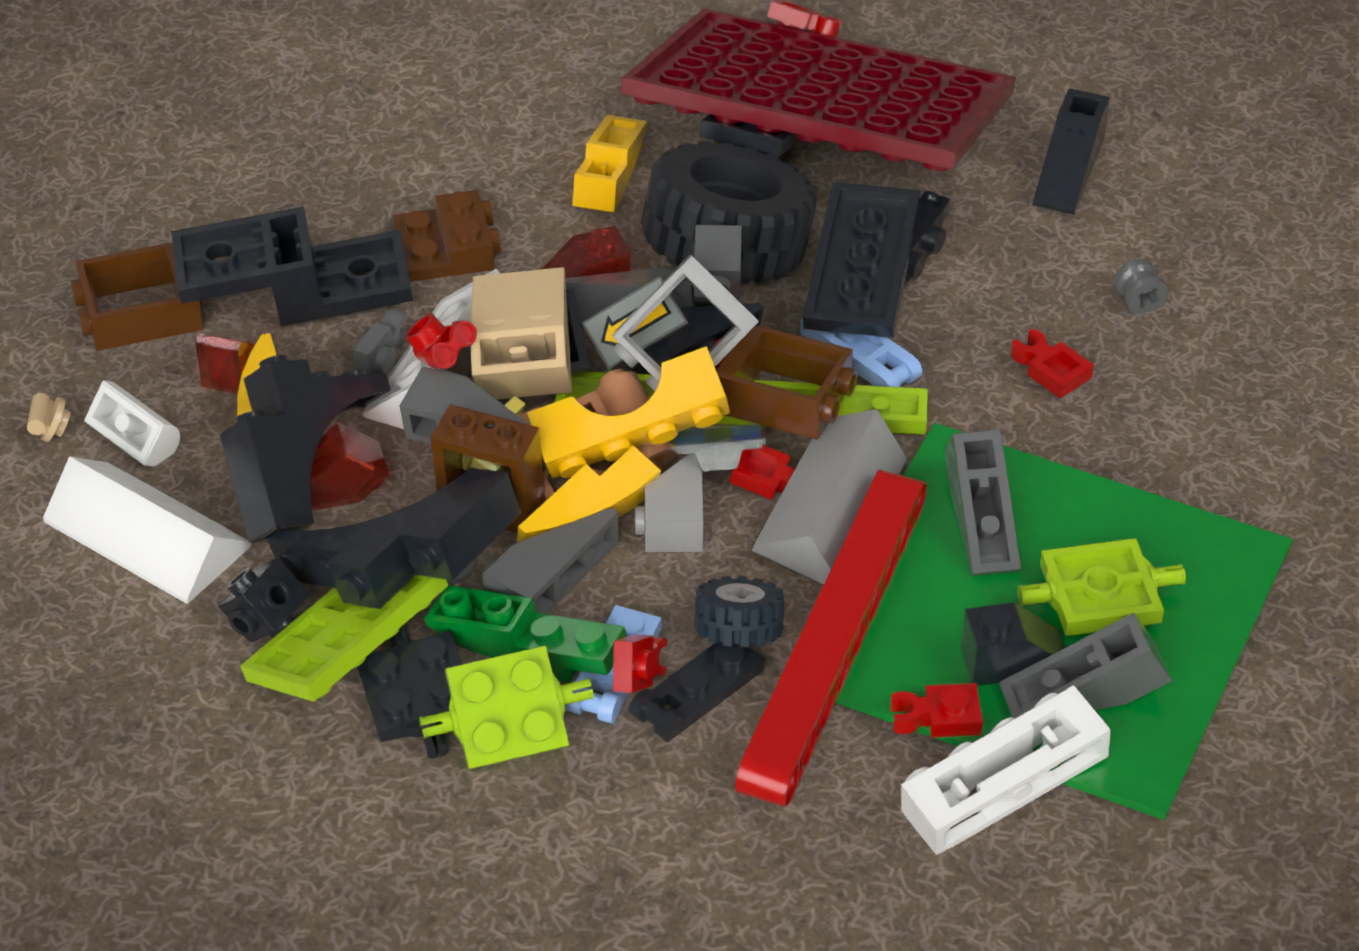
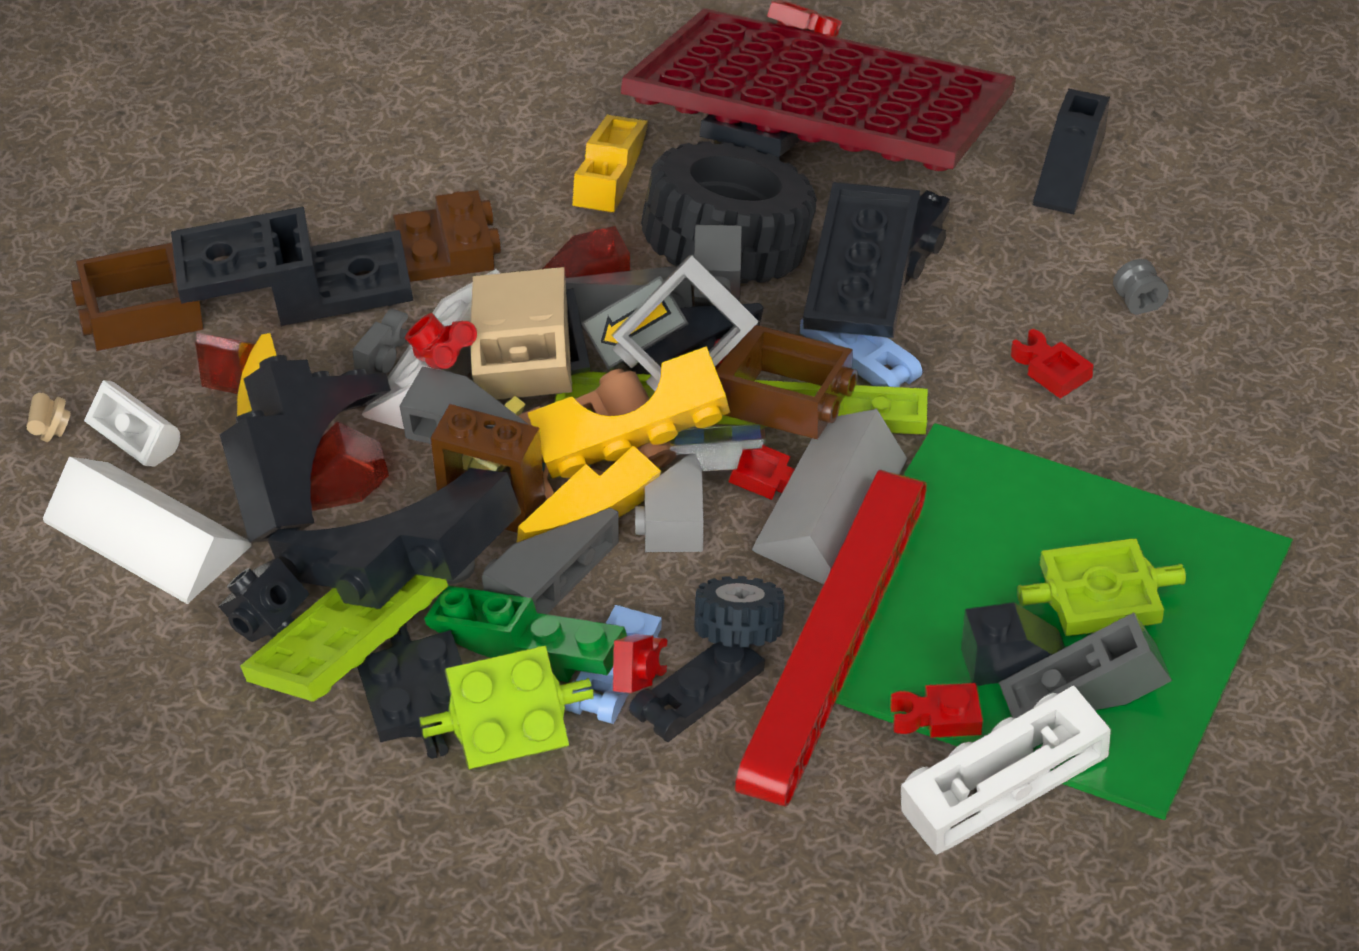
(983, 501): dark grey slope -> none

